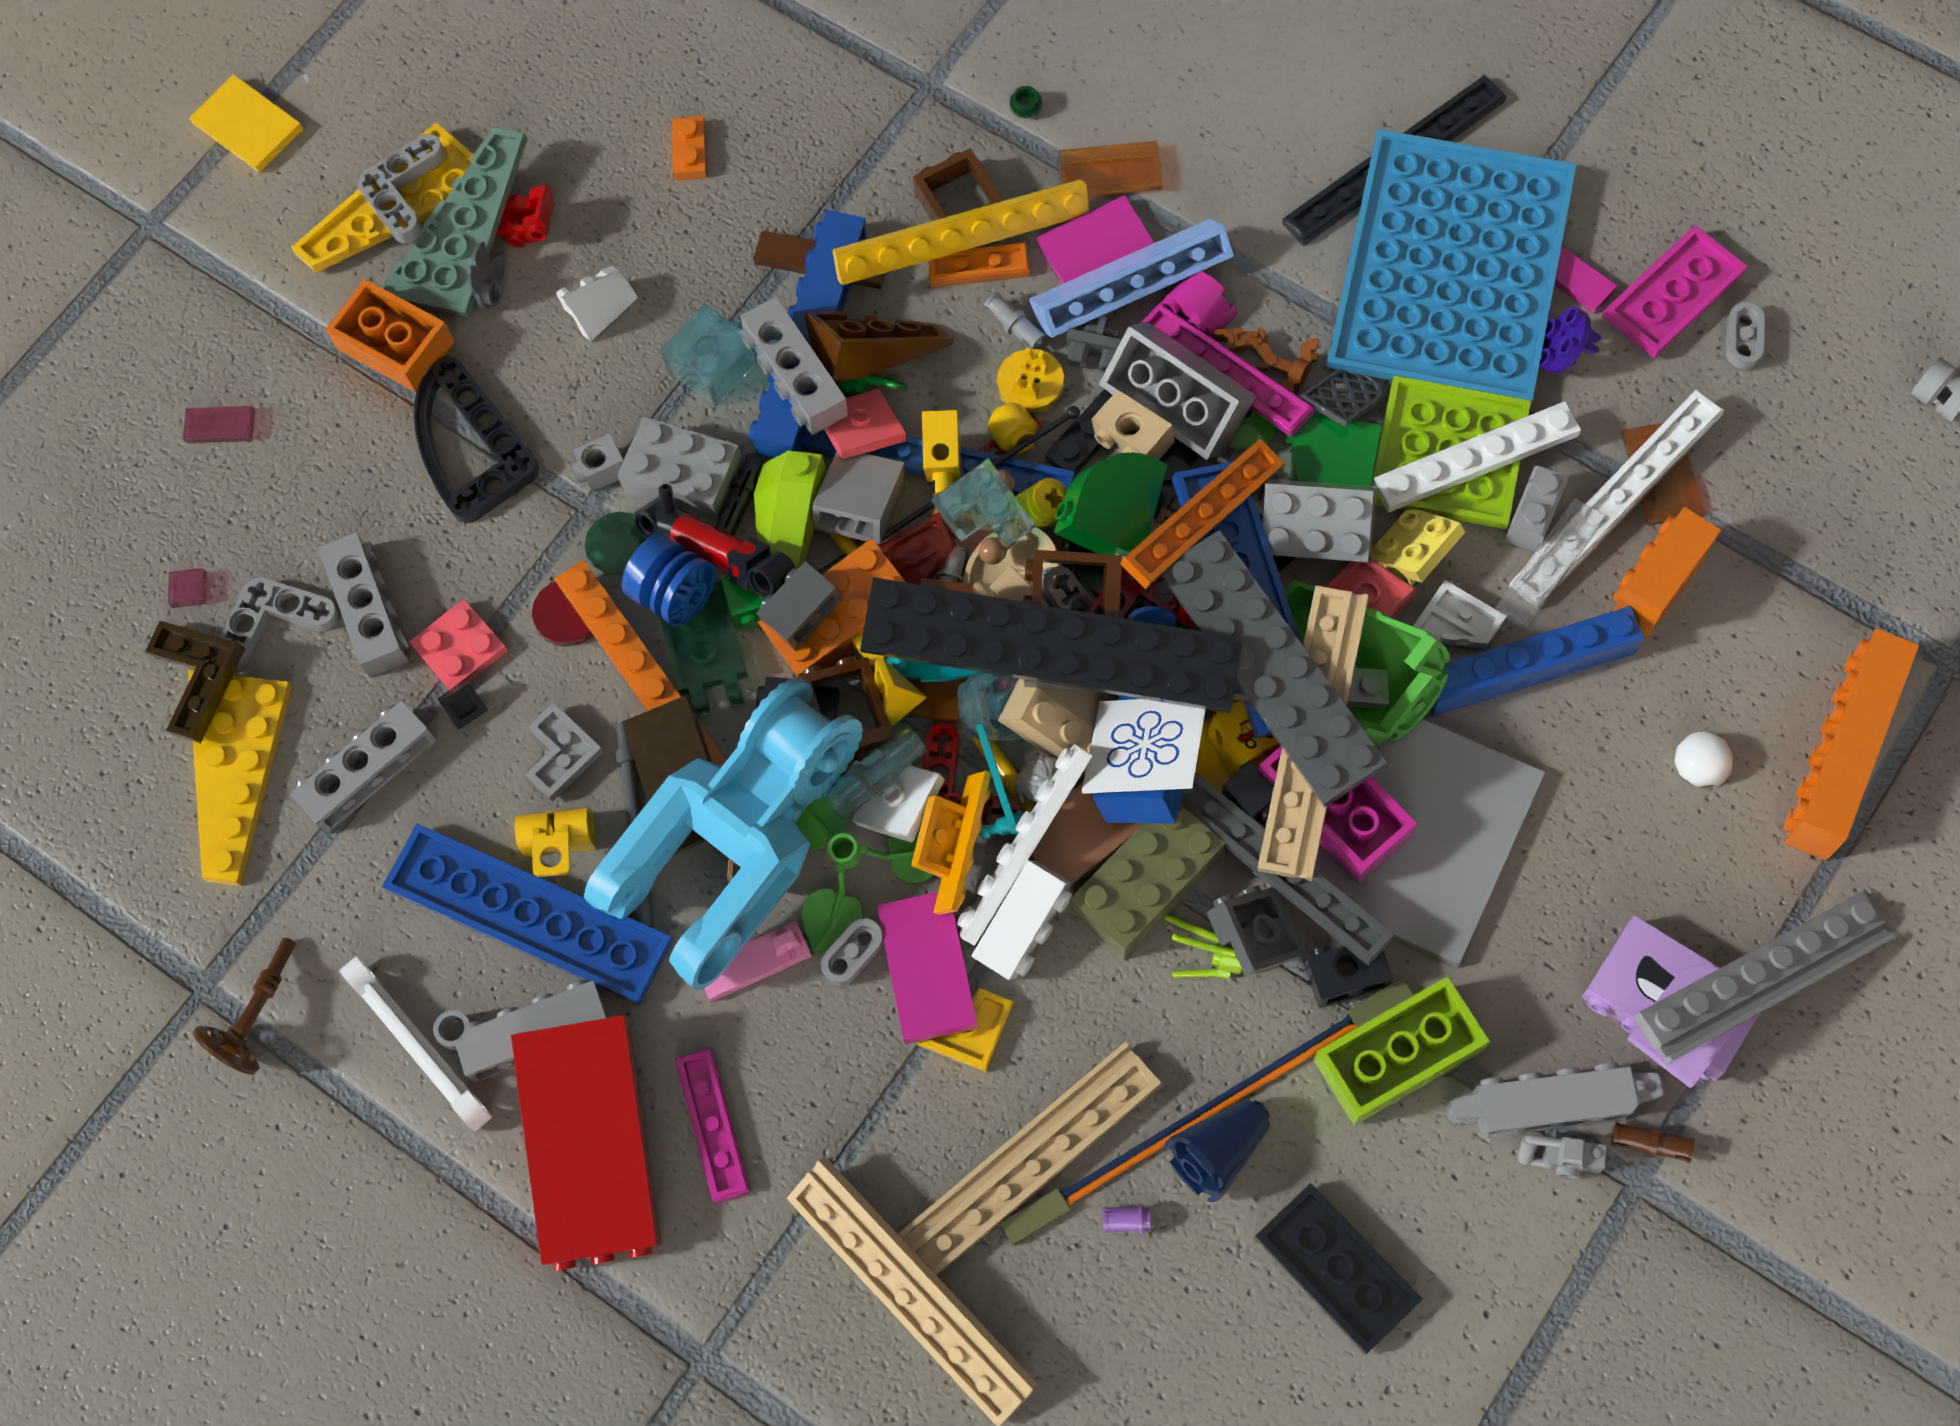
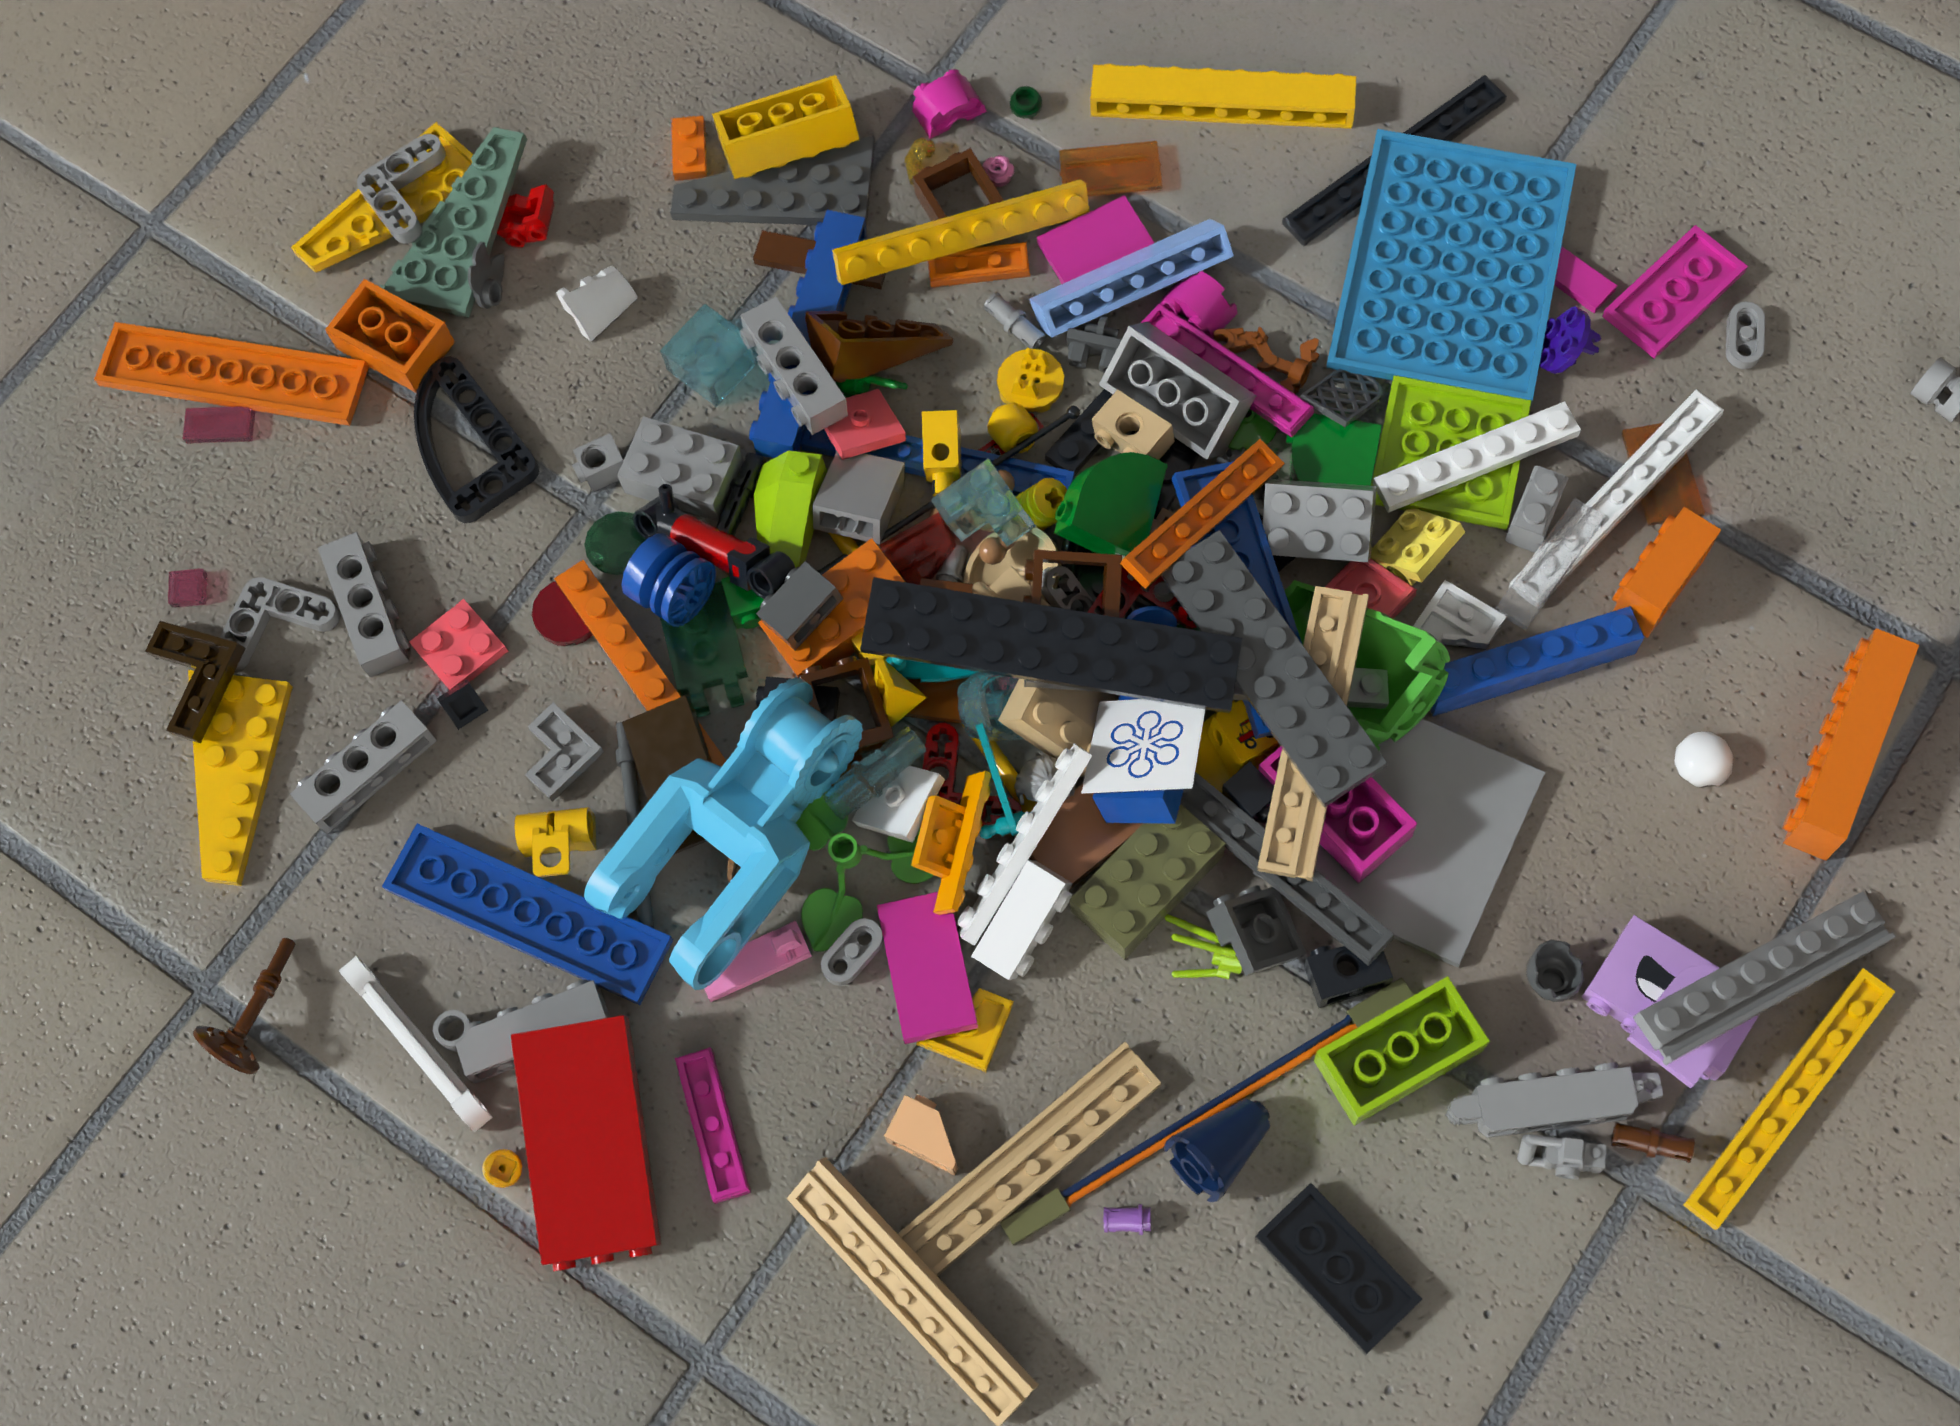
(232, 373): none -> orange plate
(246, 123): yellow tile -> none
(502, 1168): none -> yellow tile
(784, 195): none -> dark grey wing
(786, 127): none -> yellow brick
(919, 149): none -> clear yellow arm
(920, 1132): none -> light nougat slope
(944, 102): none -> dark pink cylinder
(1000, 177): none -> bright pink plate
(1223, 96): none -> yellow brick
(1555, 971): none -> dark grey hair
(1788, 1099): none -> yellow plate

